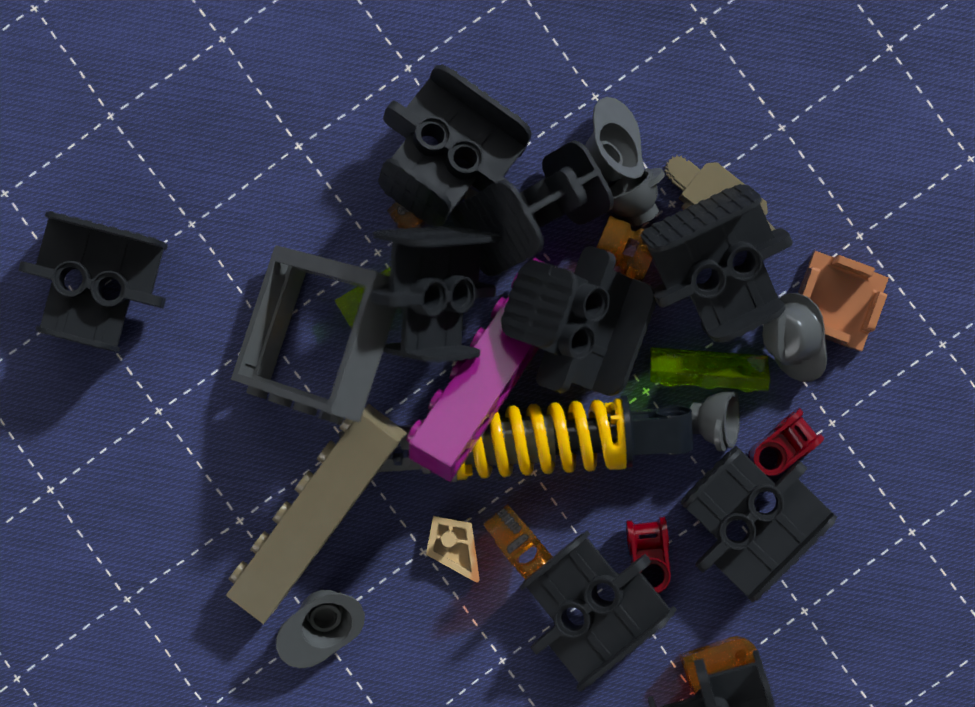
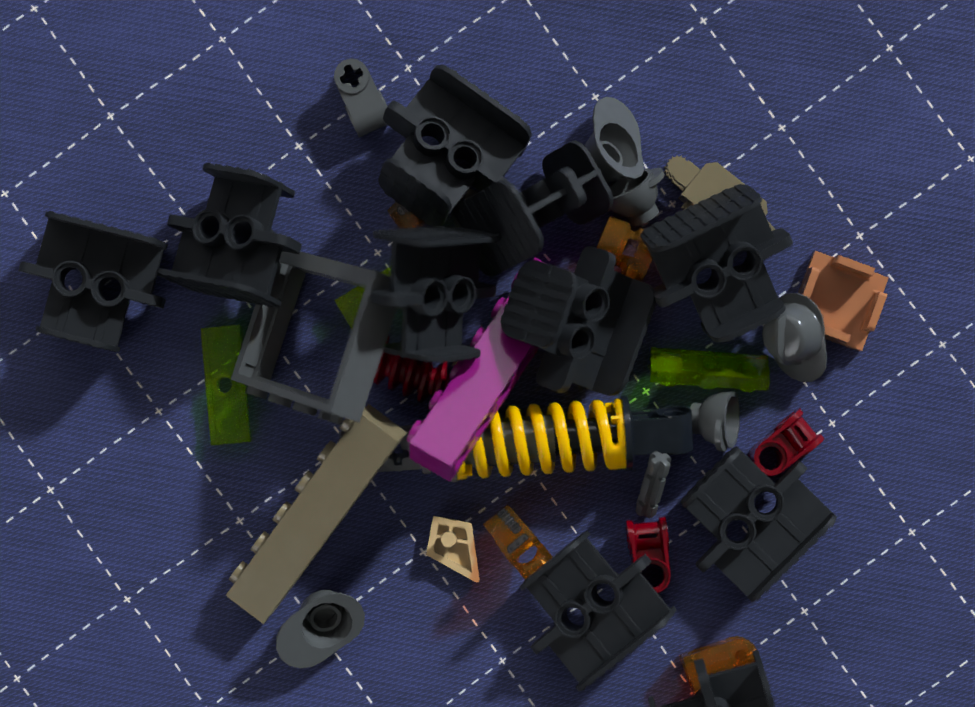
(226, 411): none -> clear neon green tile
(231, 242): none -> black piece
(363, 103): none -> dark grey piece
(413, 375): none -> dark red piece
(653, 484): none -> dark grey axle

